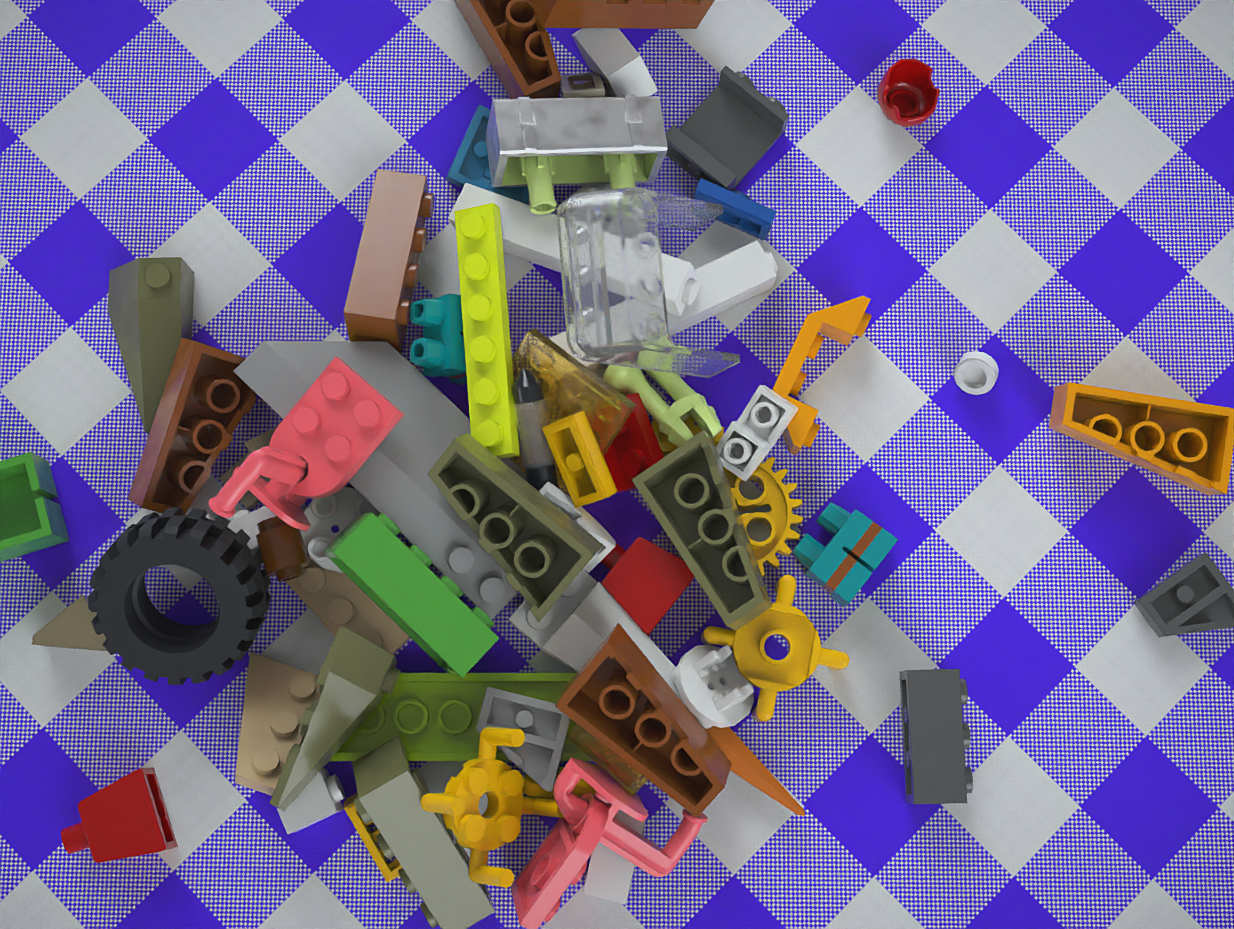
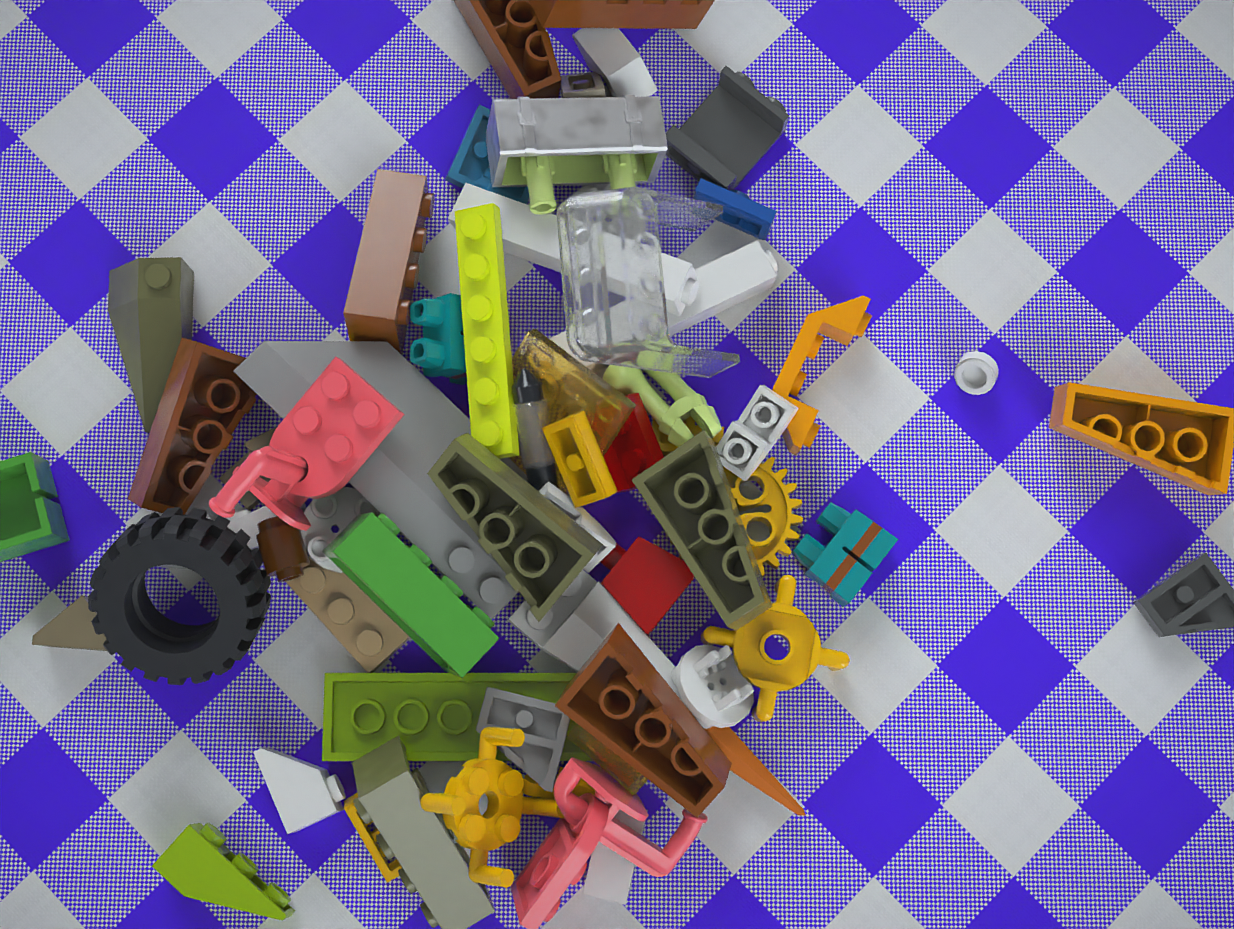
(122, 820): red torso -> none
(209, 872): none -> lime slope
(271, 720): tan wing -> none
(350, 690): olive wedge -> none
(908, 93): red hair -> none
(934, 736): dark grey brick -> none

